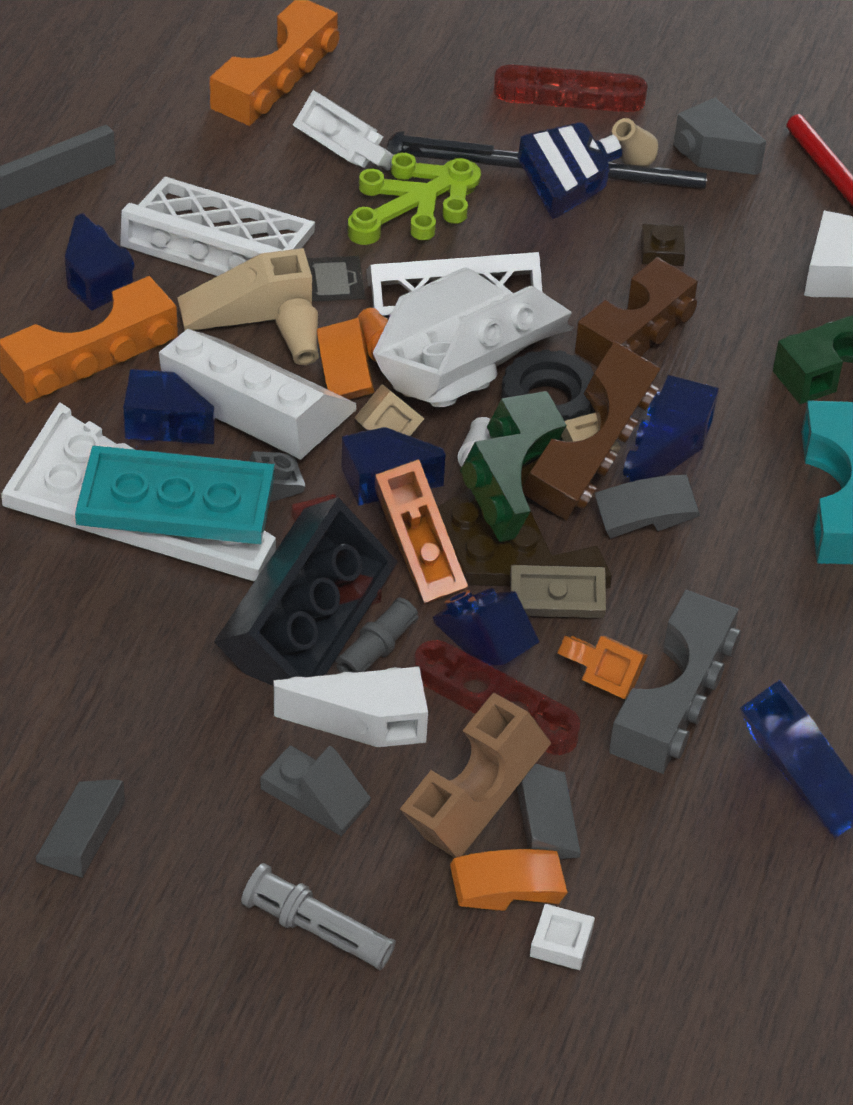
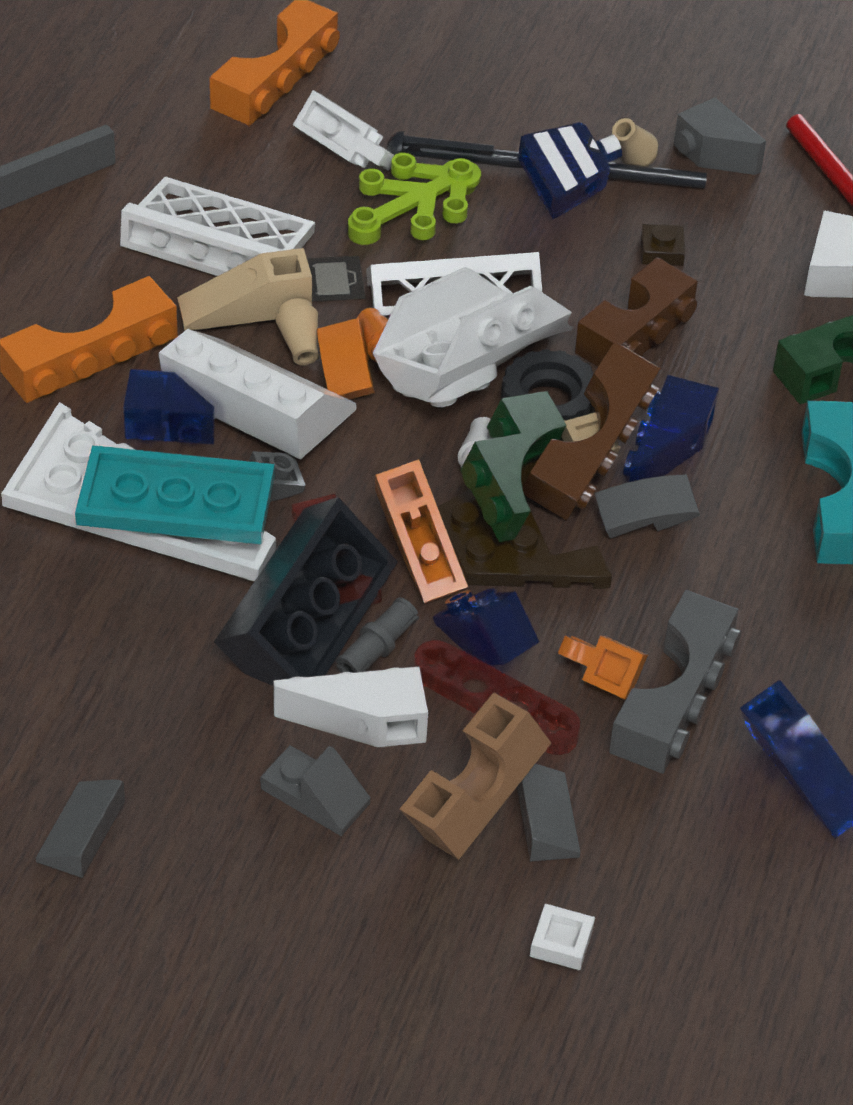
(95, 264): clear blue slope -> none
(297, 907): light grey pin -> none
(382, 450): clear blue slope -> none
(388, 411): tan panel -> none
(499, 876): orange slope -> none
(525, 83): clear red beam -> none
(560, 590): dark tan plate -> none

